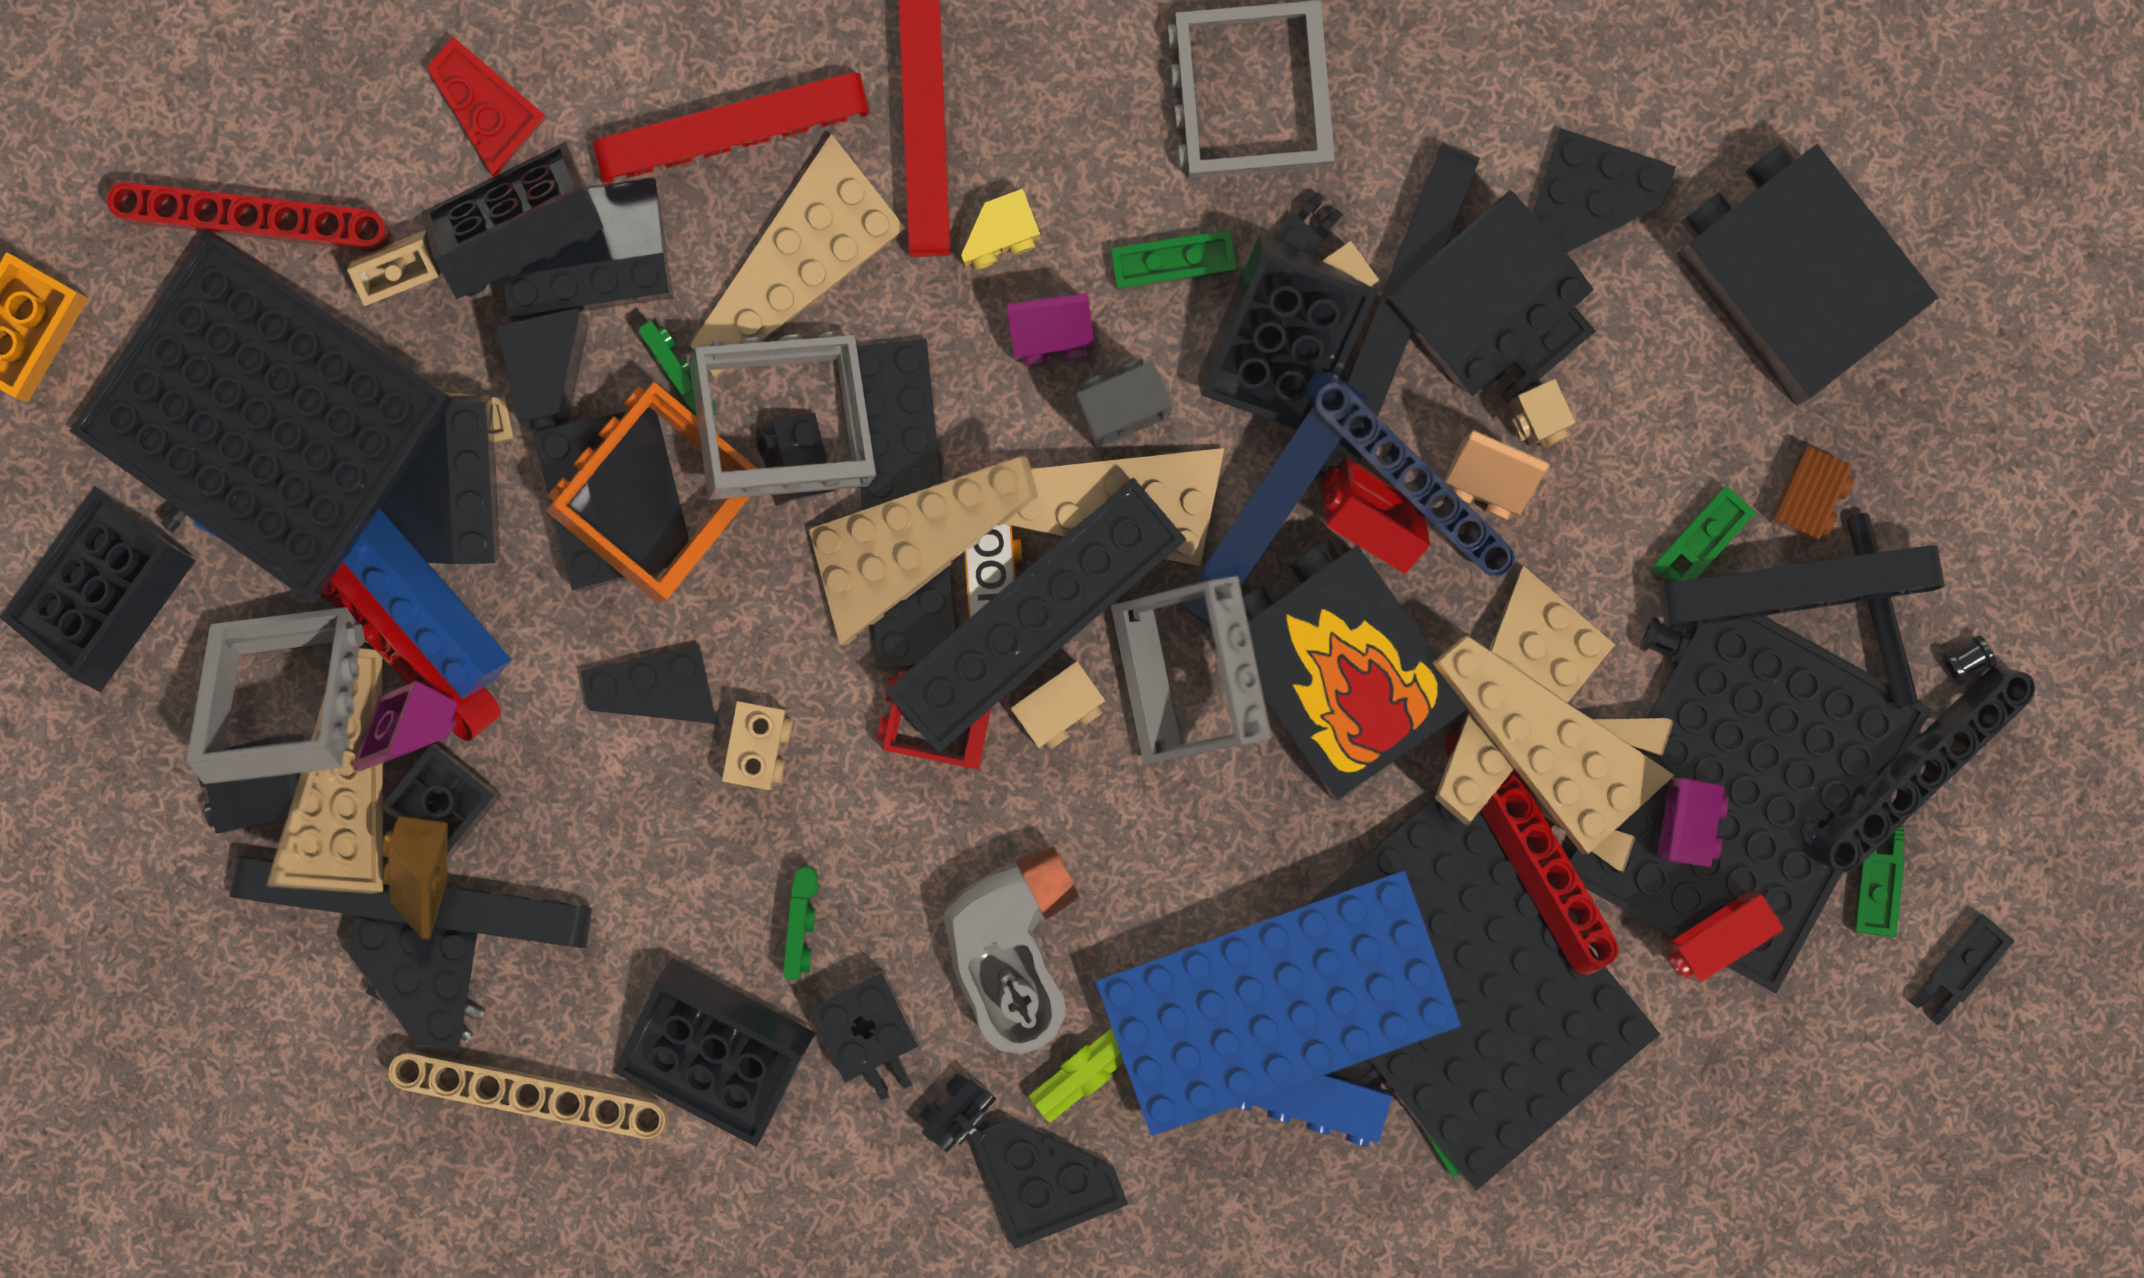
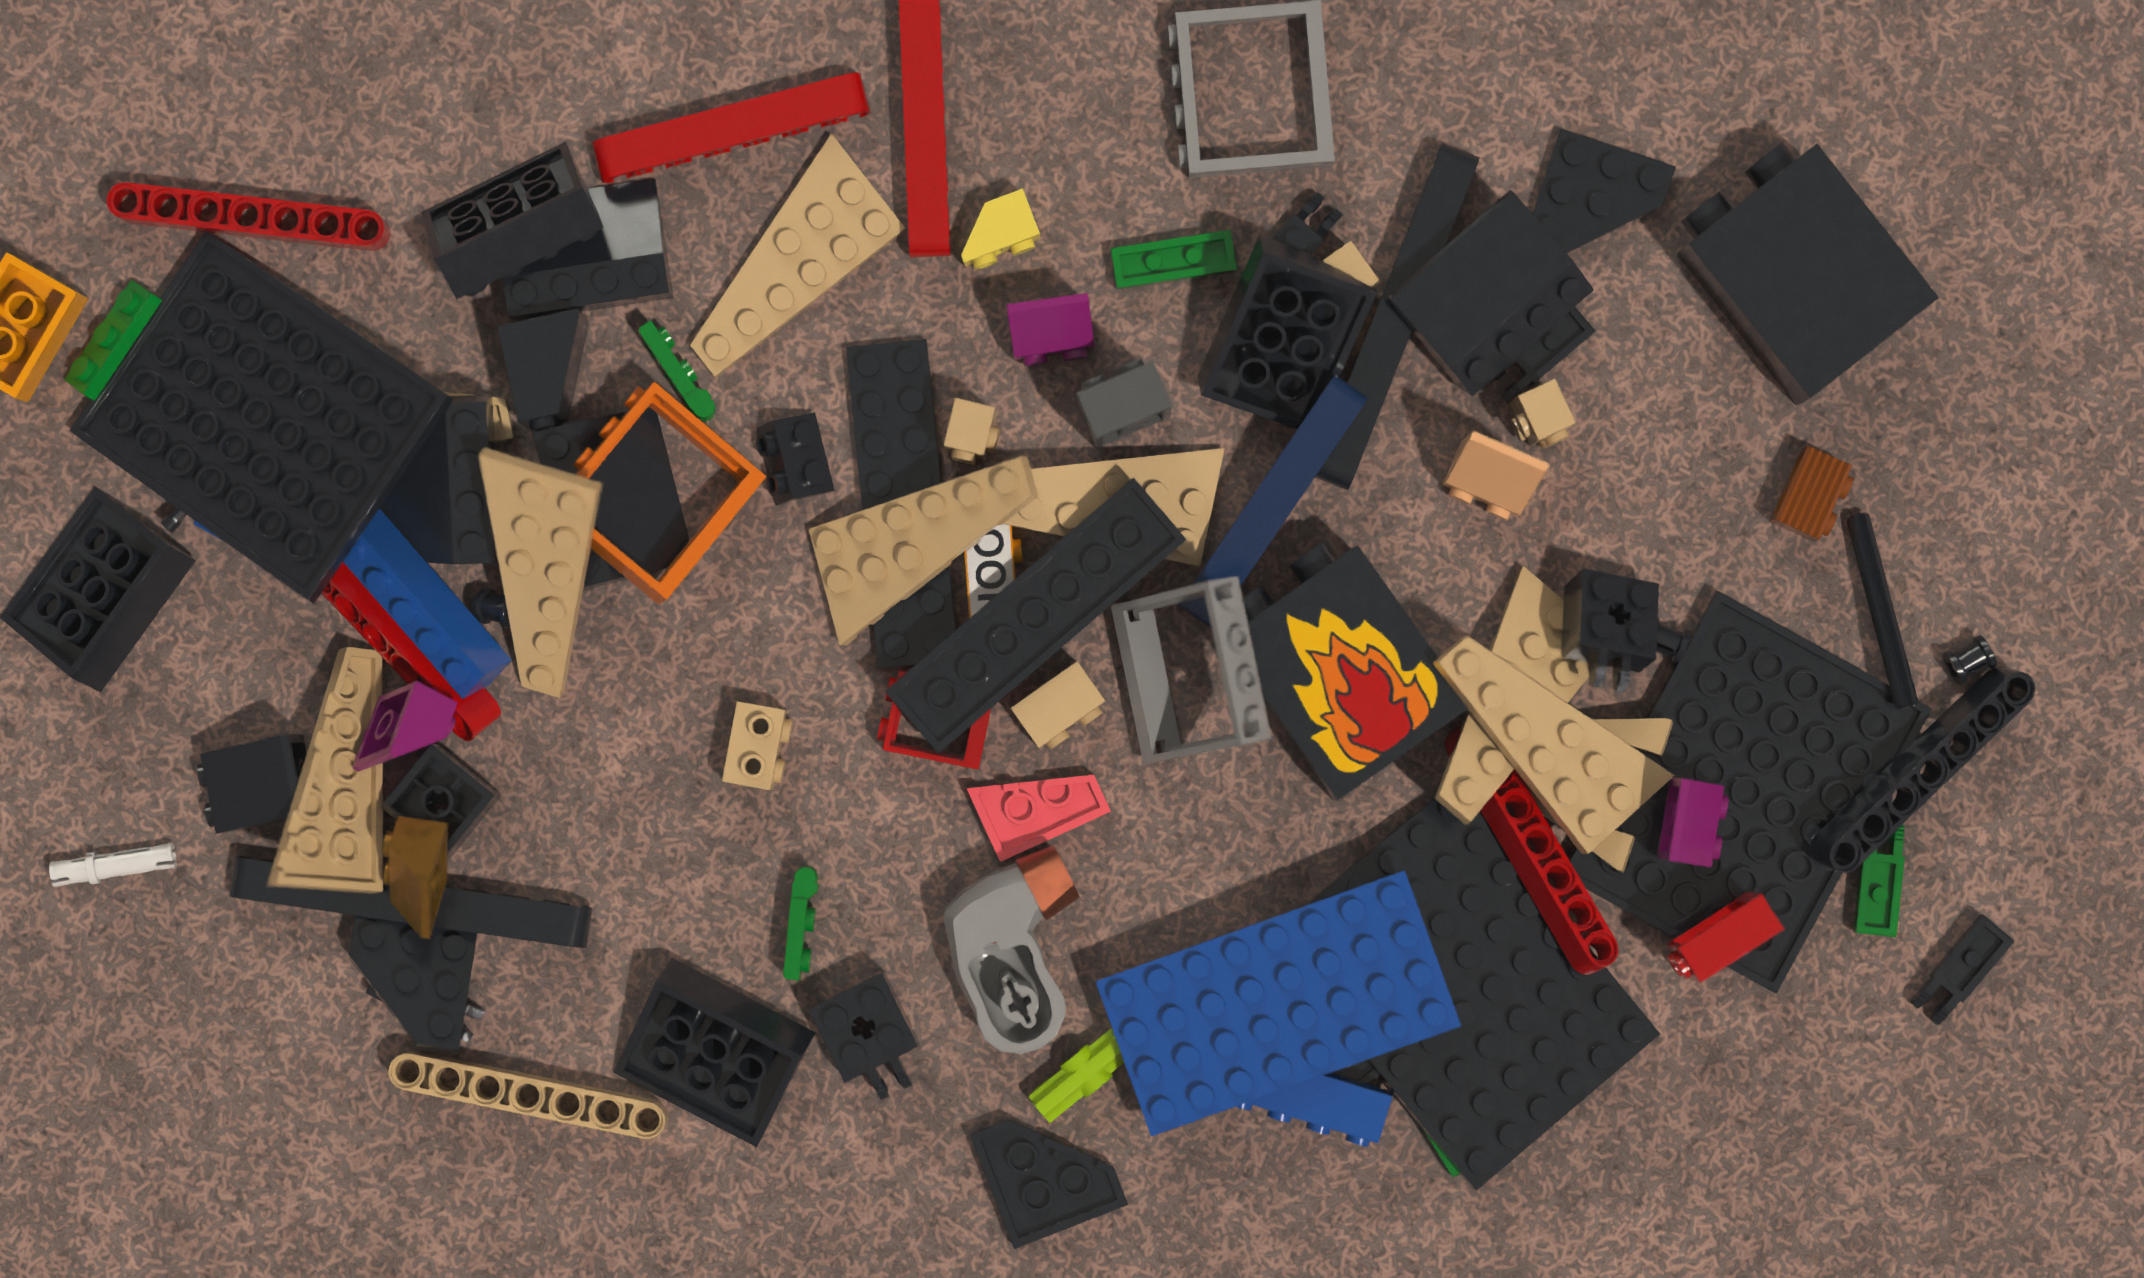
(104, 866): none -> white pin
(112, 340): none -> green plate
(217, 687): light grey window -> none
(393, 268): tan brick -> none
(485, 104): red wing -> none
(489, 607): none -> black bush
(543, 549): none -> tan wing
(653, 686): black wing -> none
(793, 479): light grey window -> none
(960, 1116): black hips -> none
(971, 432): none -> tan brick
(1036, 811): none -> coral wing
(1374, 515): red window -> none
(1395, 466): dark blue beam -> none
(1610, 624): none -> black hinge
(1705, 537): green plate -> none
(1801, 587): black beam -> none

